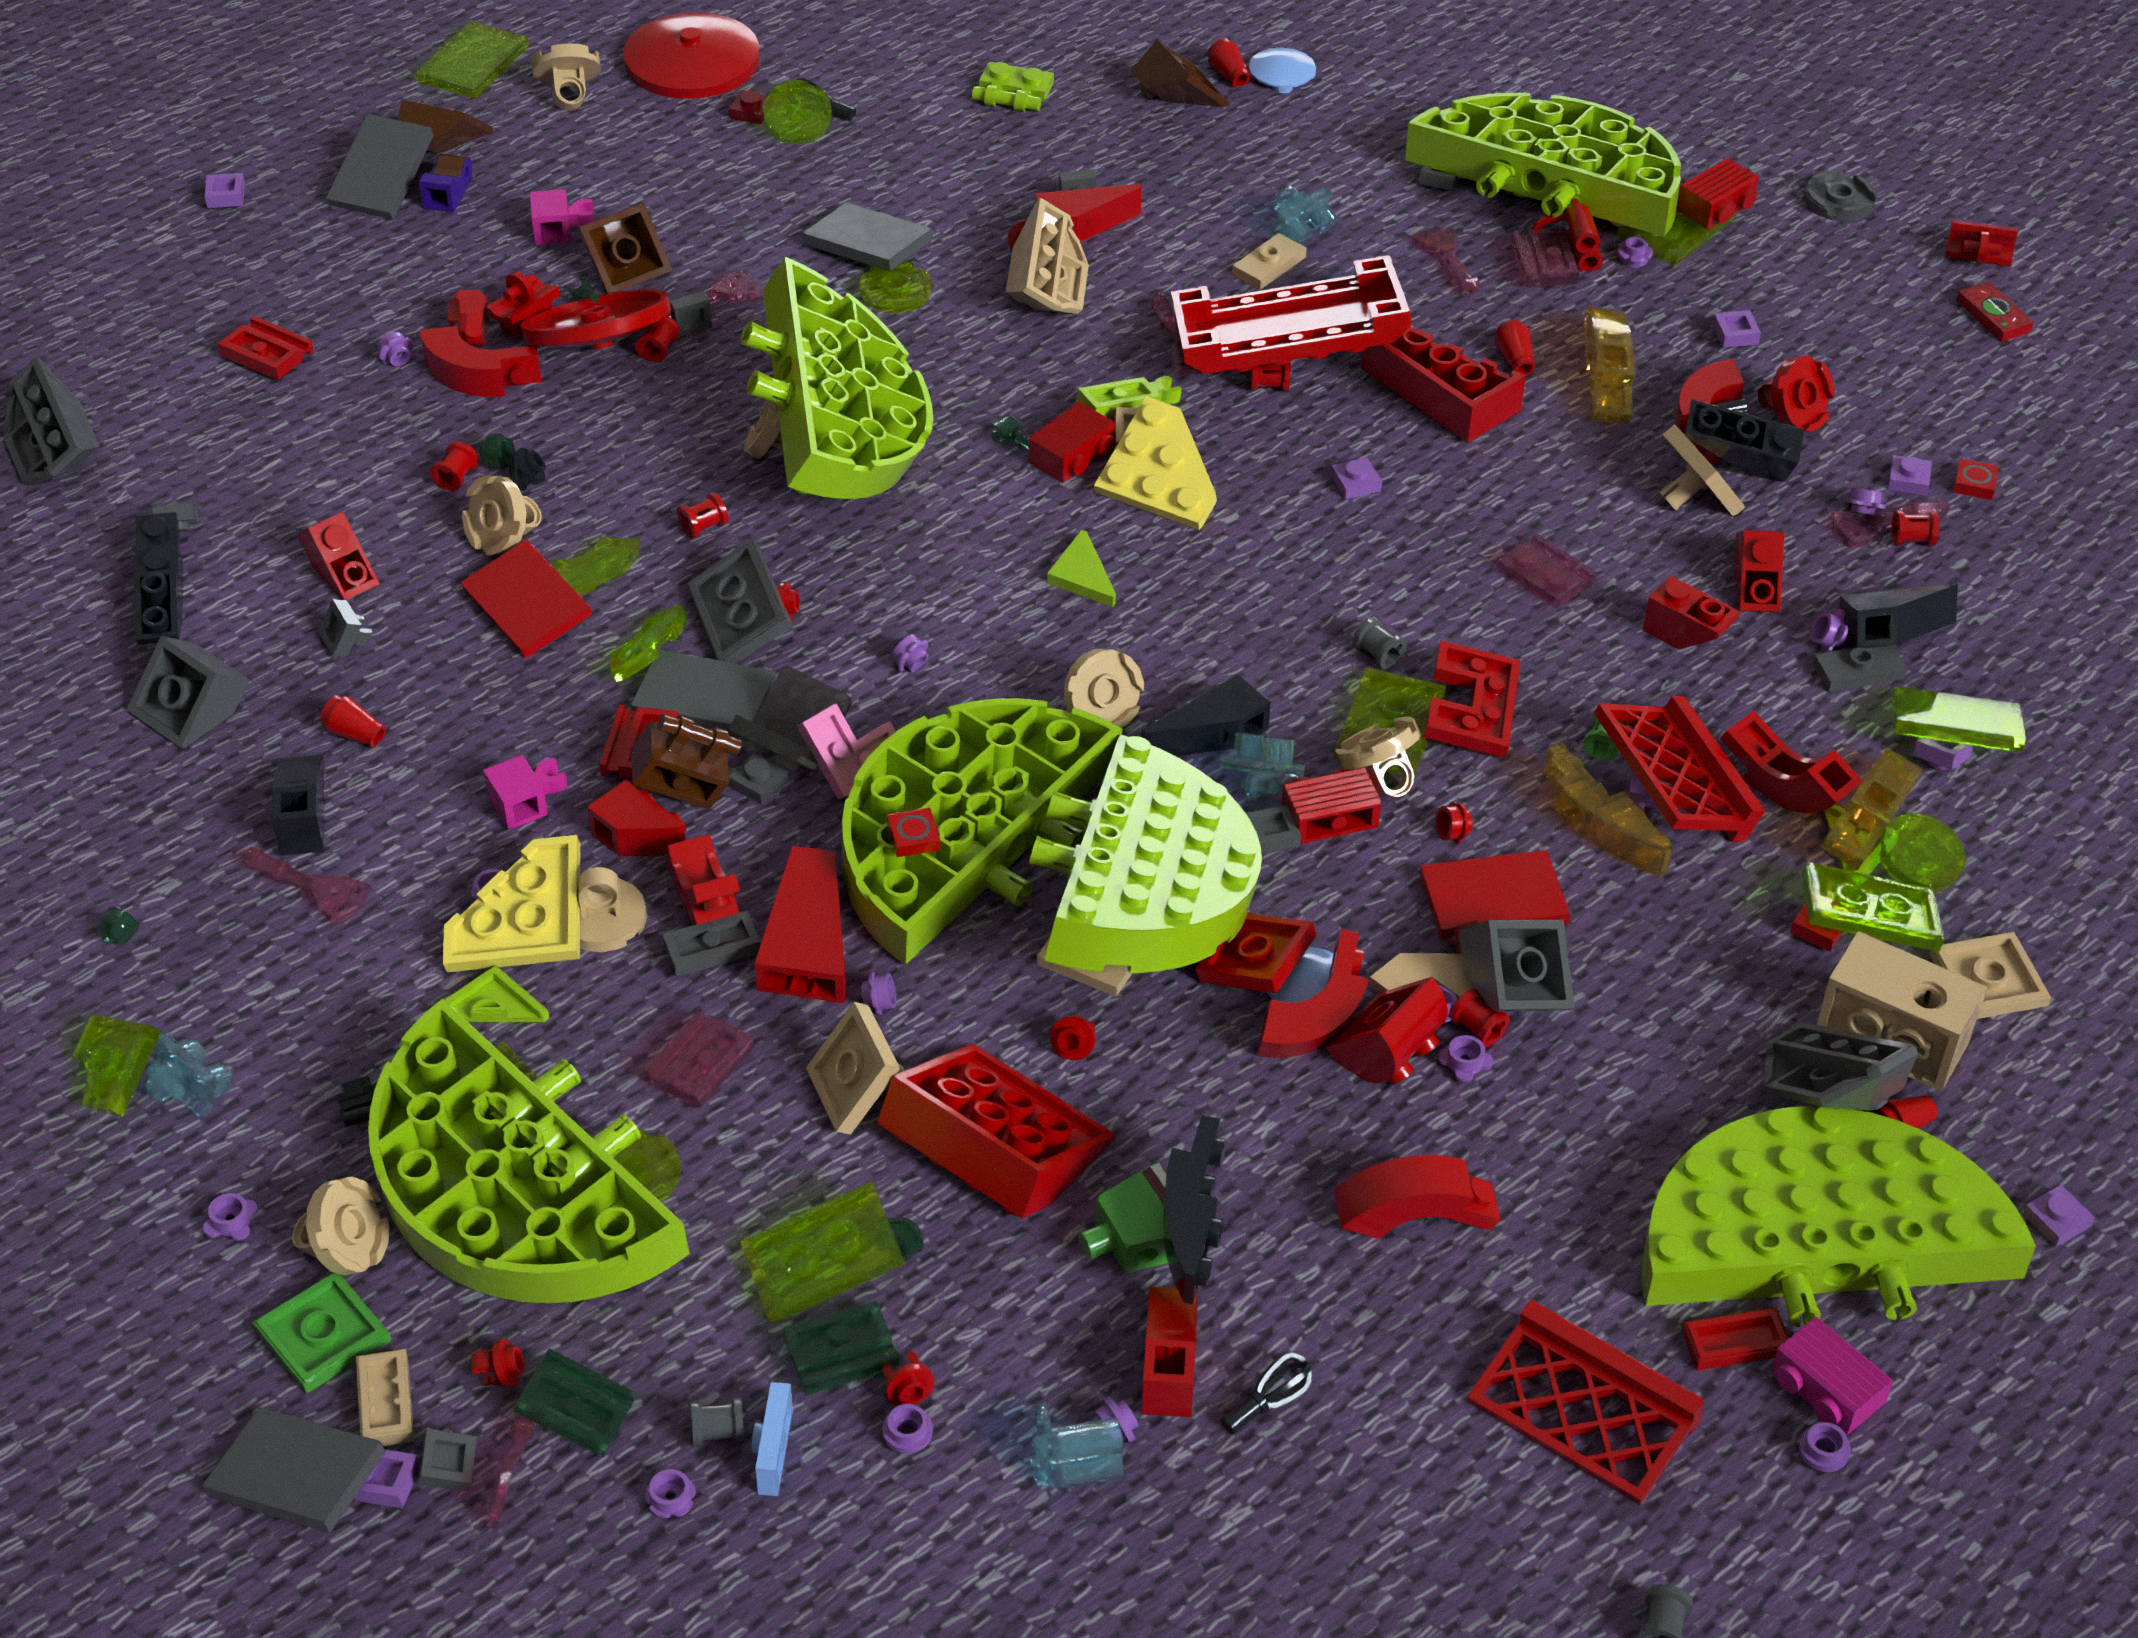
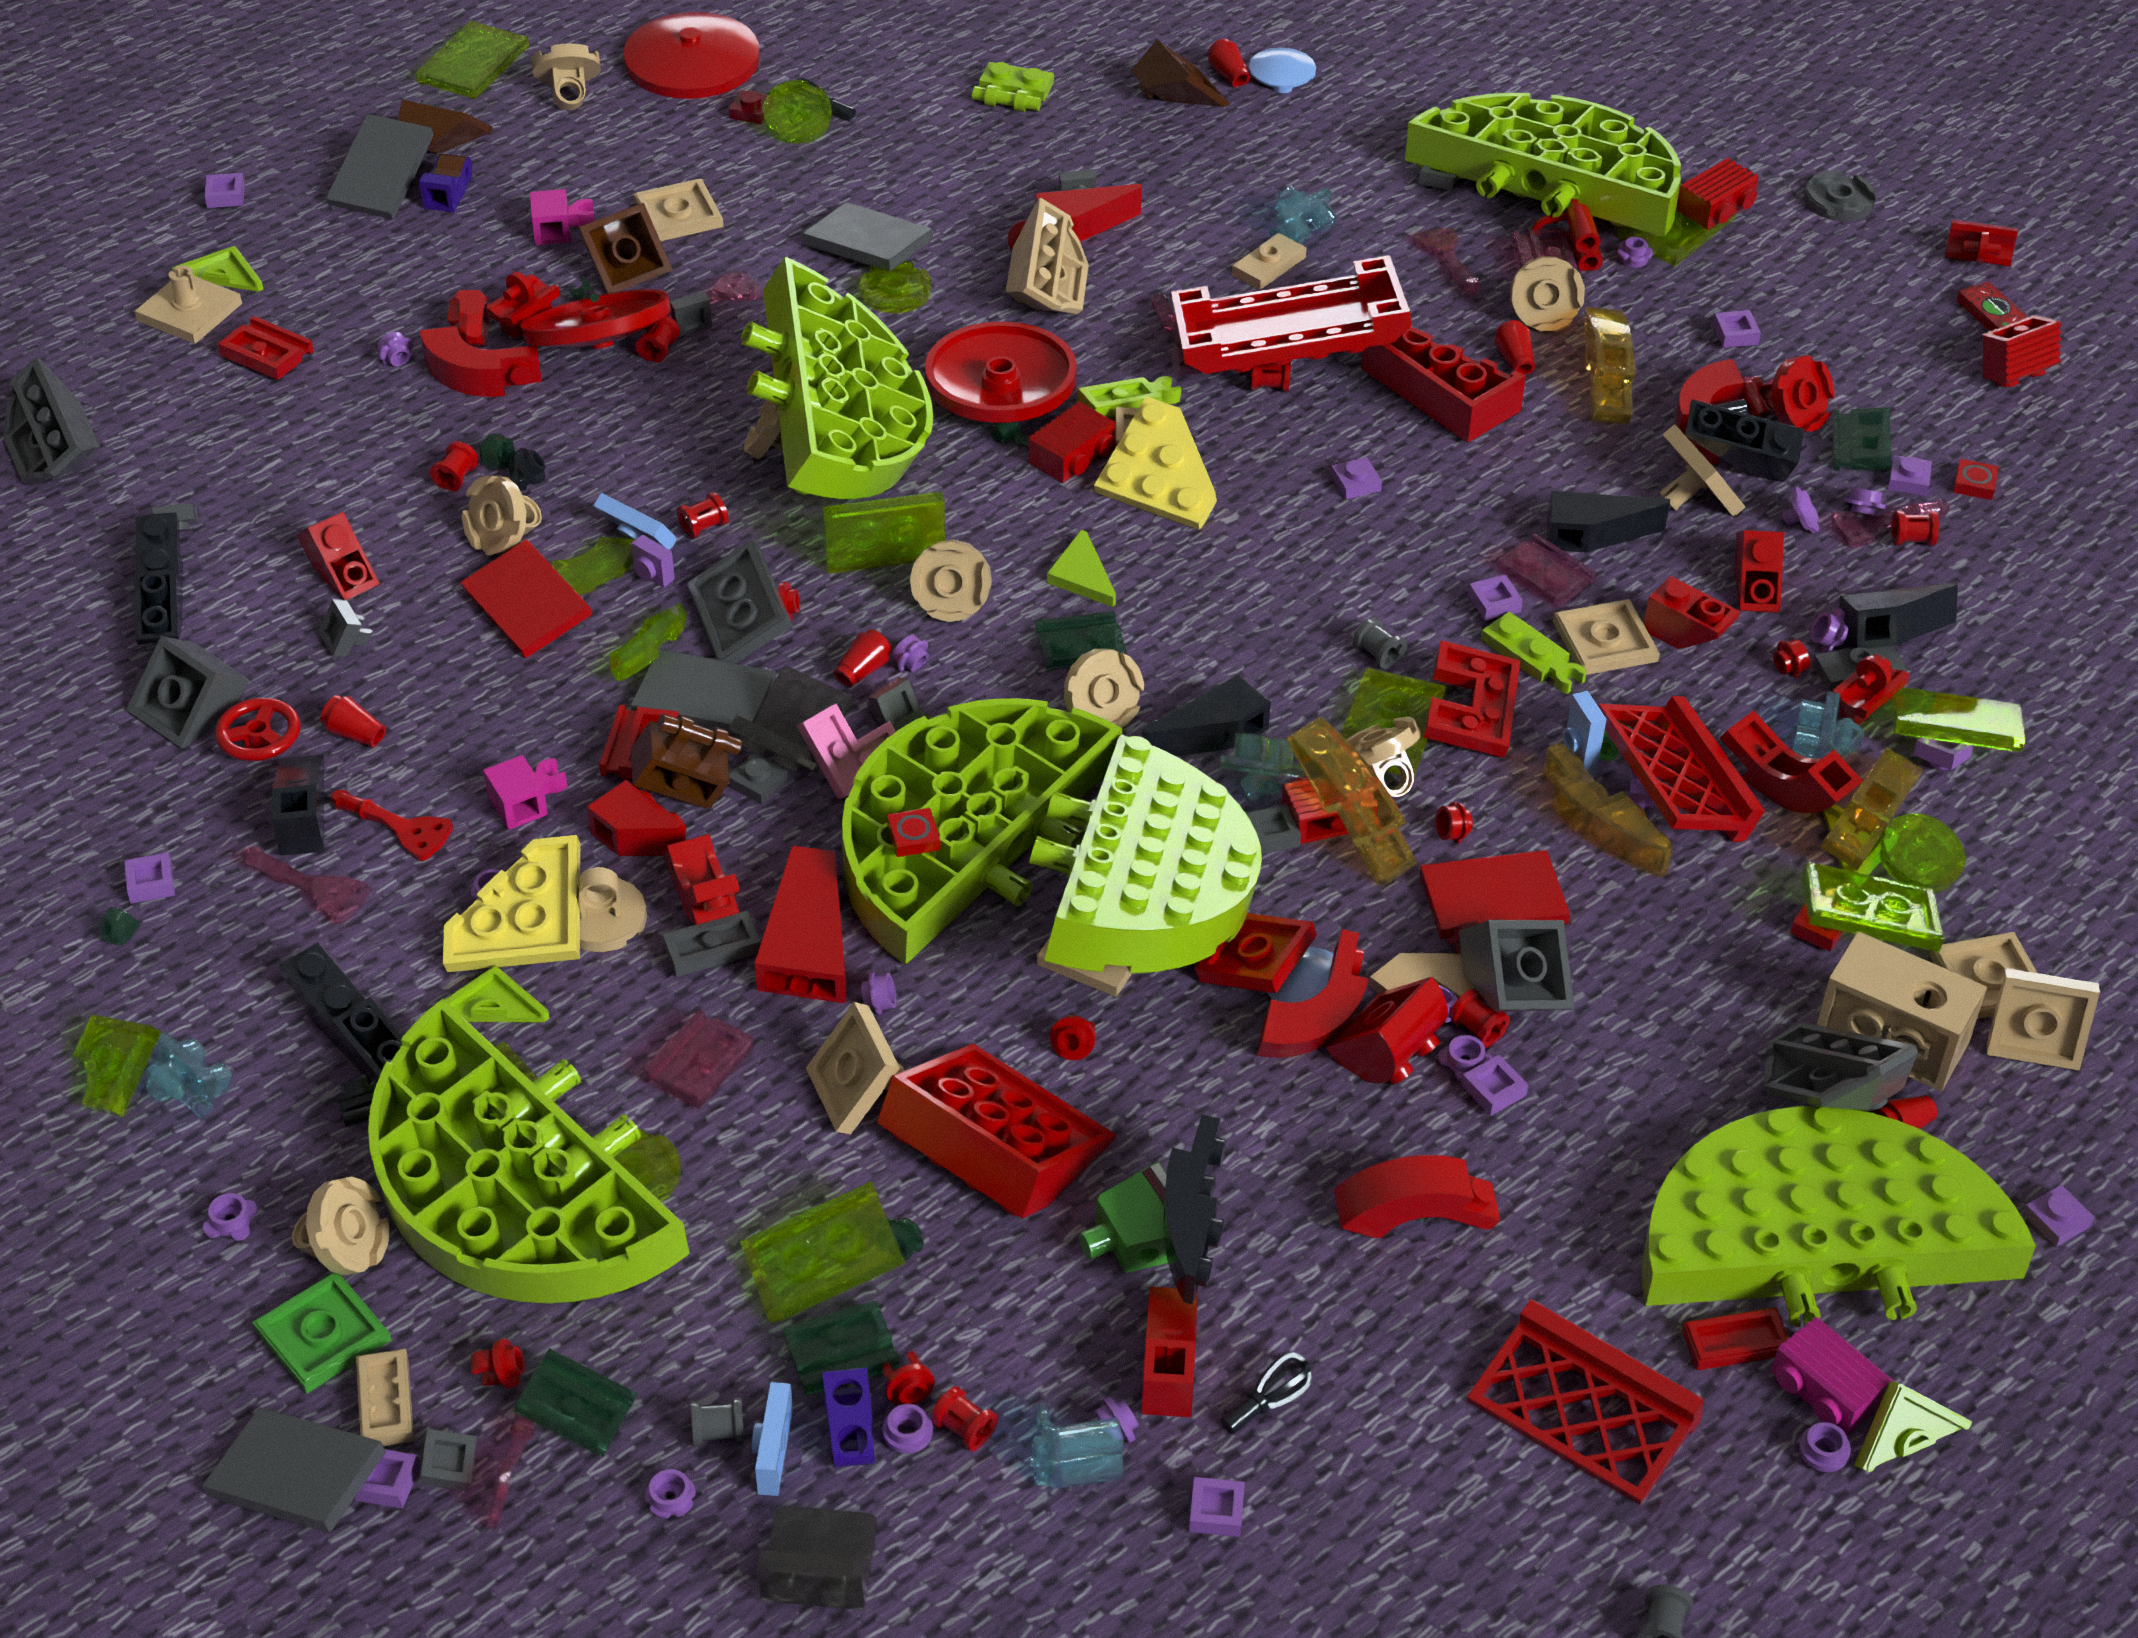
(149, 877): none -> medium lavender plate
(188, 306): none -> tan tile
(226, 269): none -> lime tile
(257, 736): none -> red piece
(341, 1011): none -> black slope
(405, 829): none -> red piece
(634, 523): none -> light blue plate
(652, 561): none -> medium lavender plate
(680, 209): none -> tan tile
(818, 1558): none -> clear smoke bracket
(849, 1417): none -> dark purple leg
(863, 657): none -> red cone
(882, 531): none -> clear neon green tile
(895, 704): none -> dark grey tile
(951, 580): none -> tan tile
(964, 1418): none -> red bush
(1000, 372): none -> red dish
(1069, 637): none -> clear green plate
(1217, 1506): none -> medium lavender plate
(1353, 790): none -> clear yellow slope
(1494, 1085): none -> medium lavender plate
(1495, 597): none -> medium lavender plate
(1535, 651): none -> lime plate
(1547, 293): none -> tan tile
(1585, 730): none -> light blue plate
(1600, 520): none -> black slope
(1606, 636): none -> tan tile
(1755, 403): none -> red arm
(1791, 657): none -> red plate
(1802, 511): none -> medium lavender plant
(1841, 735): none -> clear light blue hips
(1862, 439): none -> clear green plate
(1869, 688): none -> red hips
(1905, 1425): none -> lime tile
(2021, 350): none -> red brick
(2042, 1019): none -> tan tile

